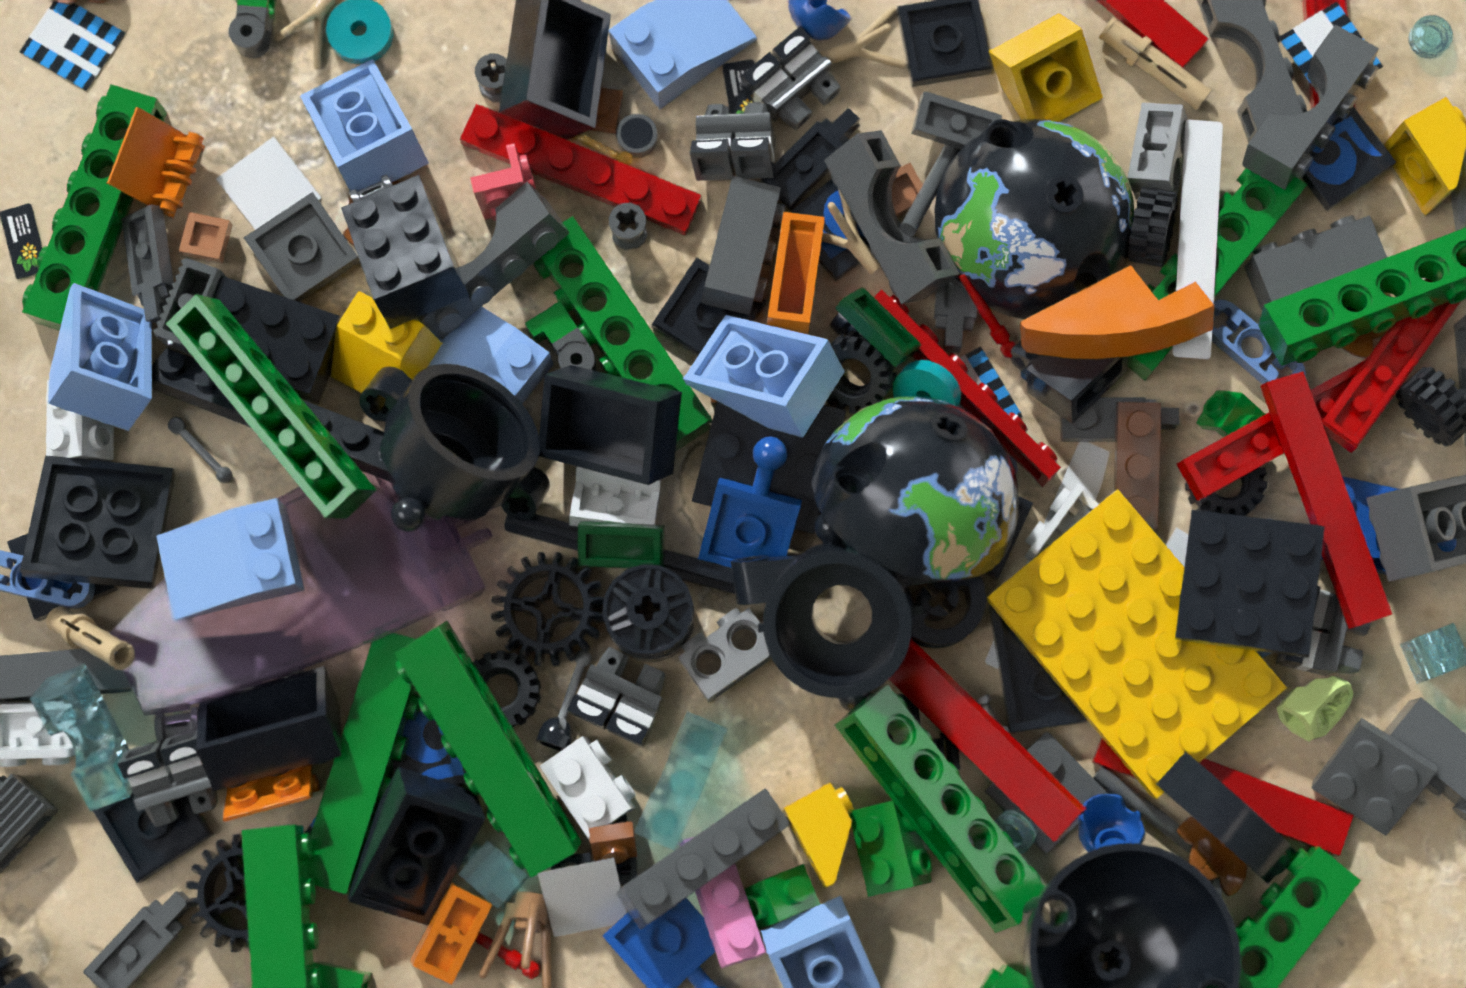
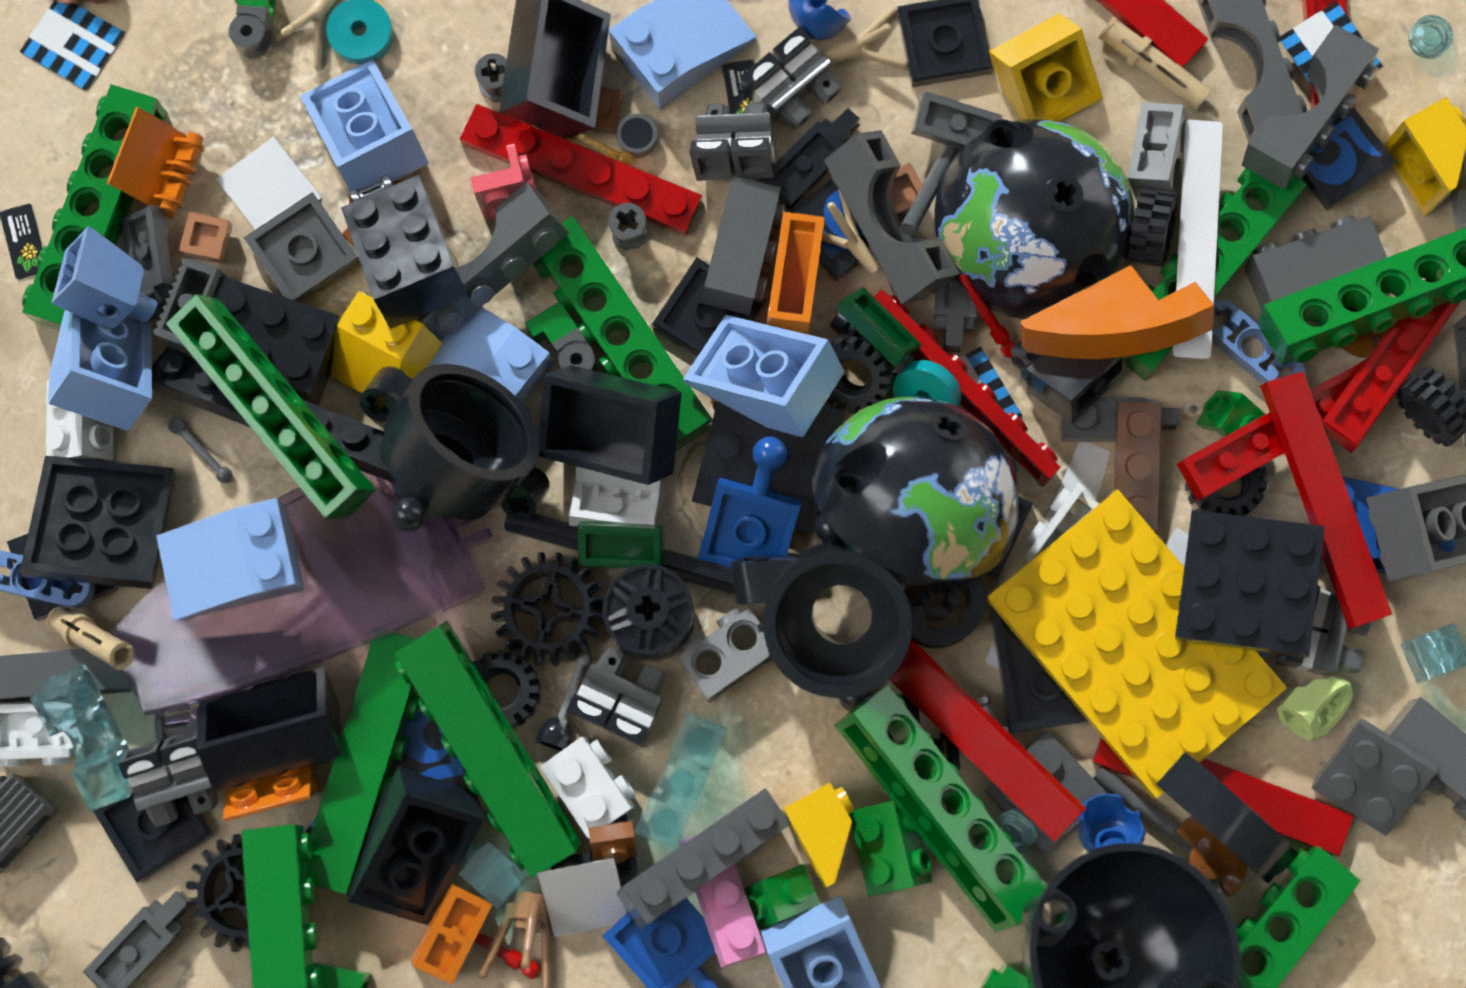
(101, 282): none -> medium blue torso

